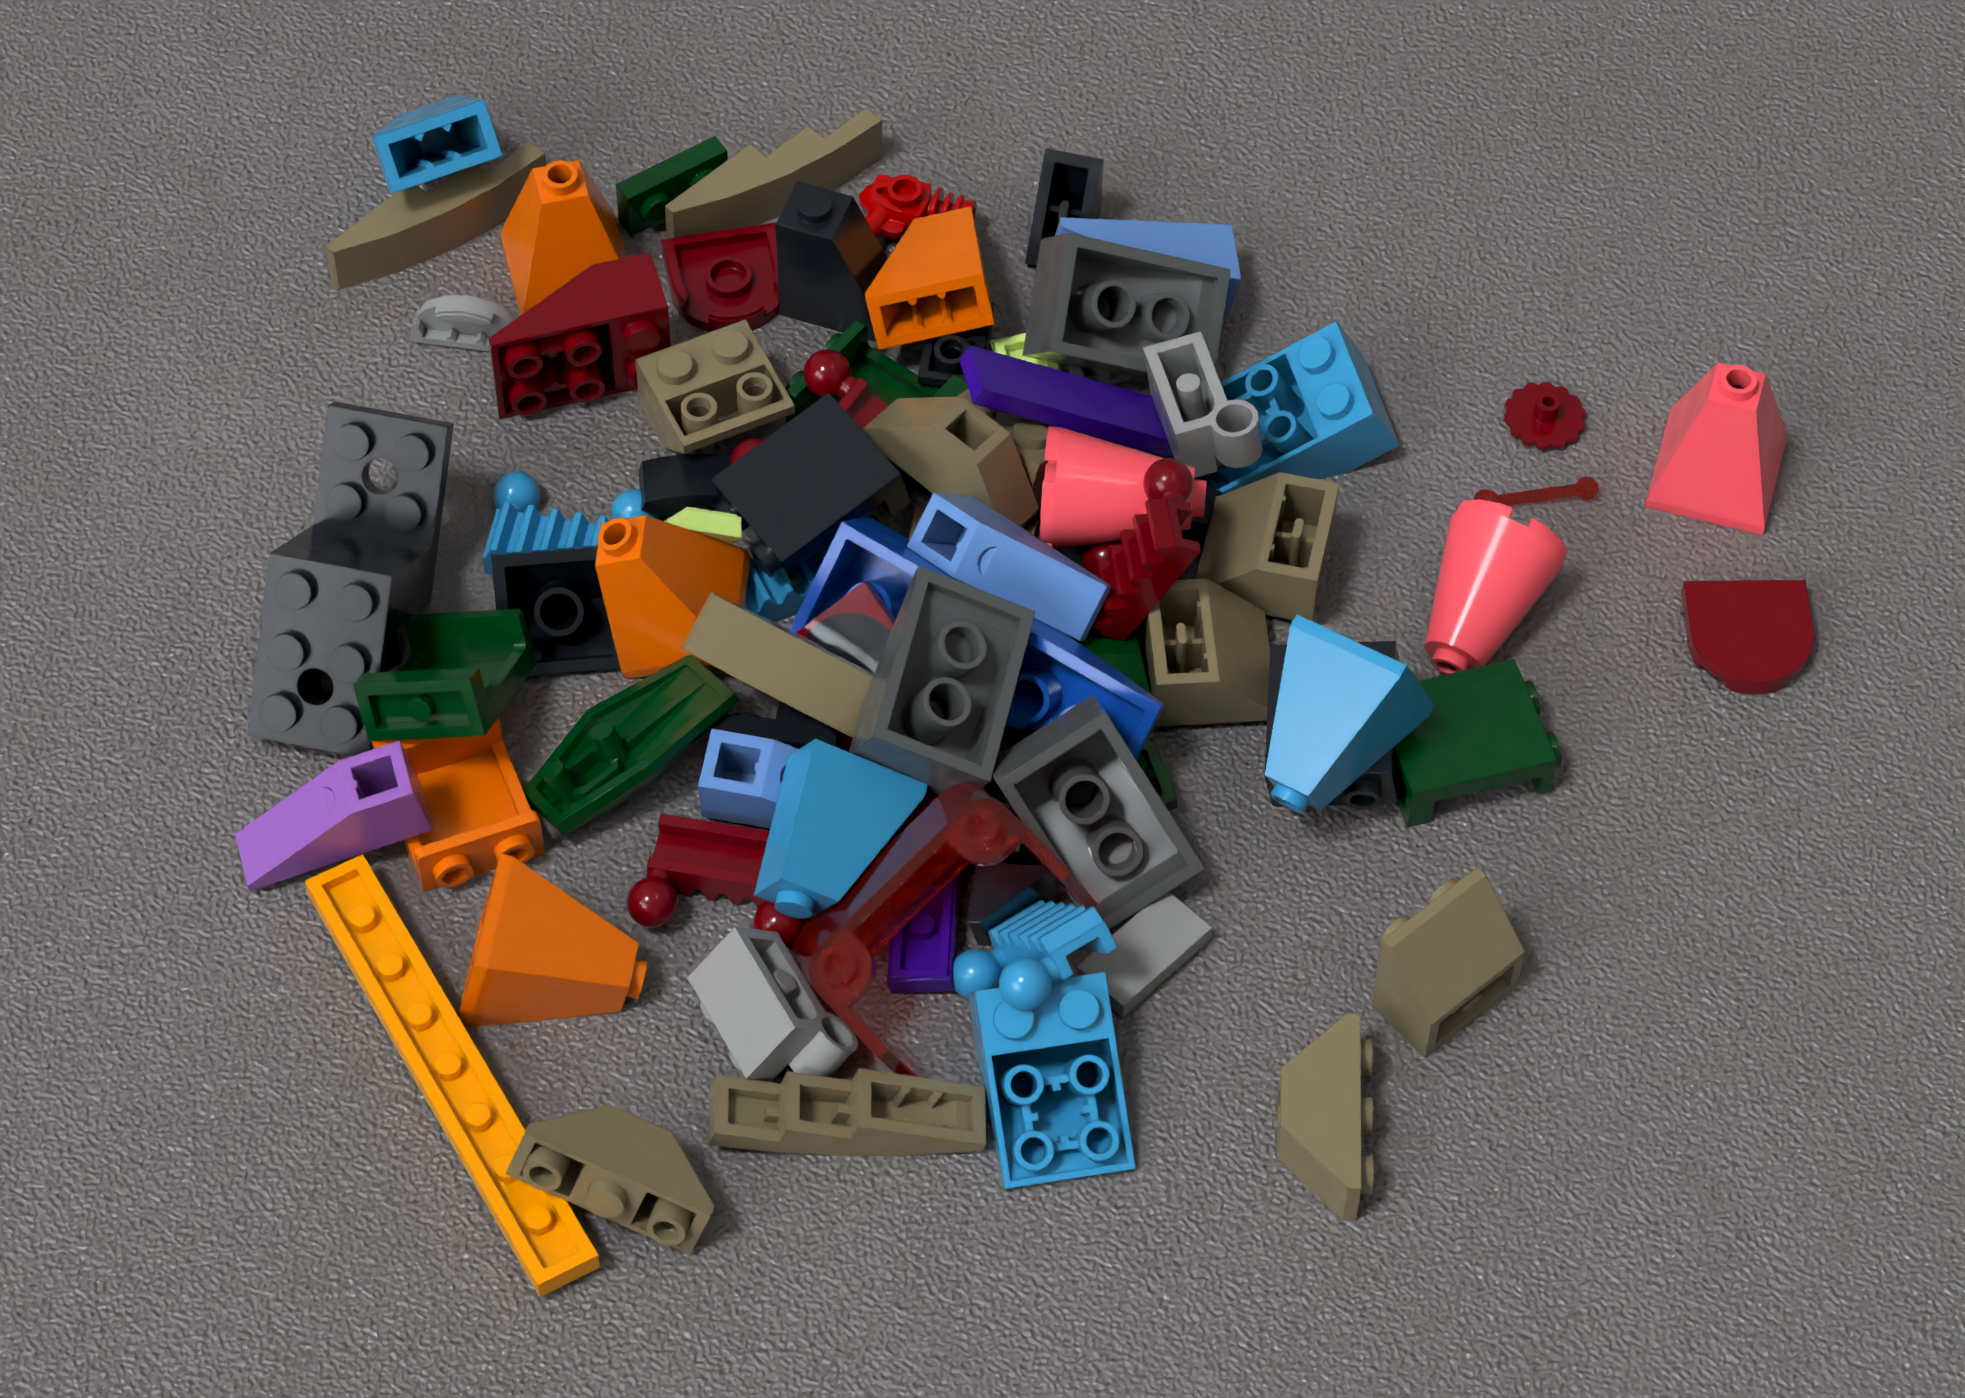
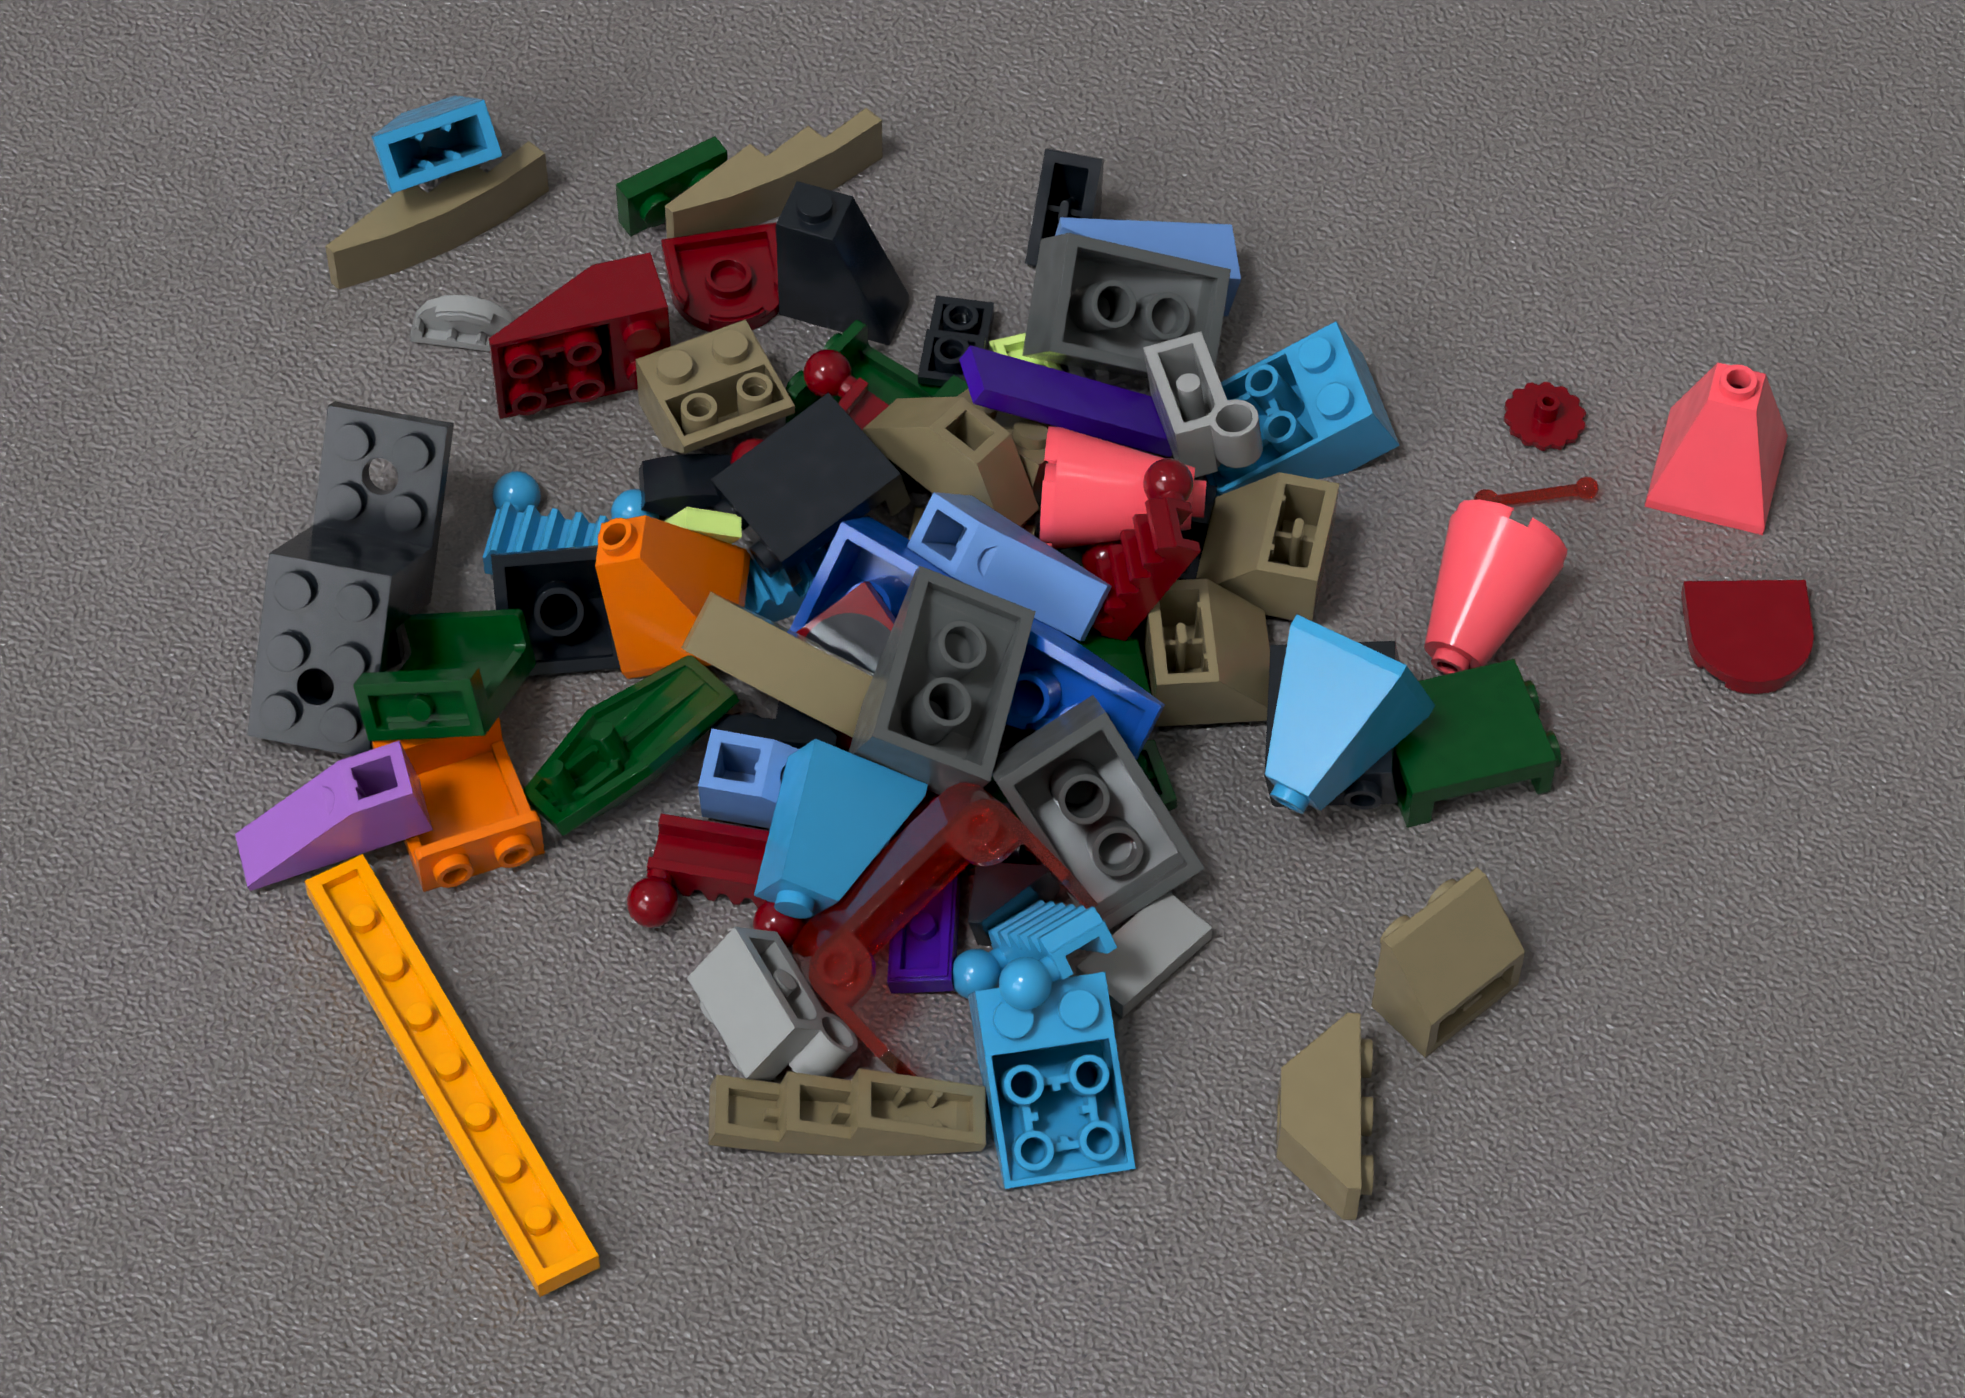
(544, 955): orange slope -> none
(557, 231): orange slope -> none
(618, 1172): dark tan slope -> none
(899, 200): red piece -> none
(931, 282): orange slope -> none

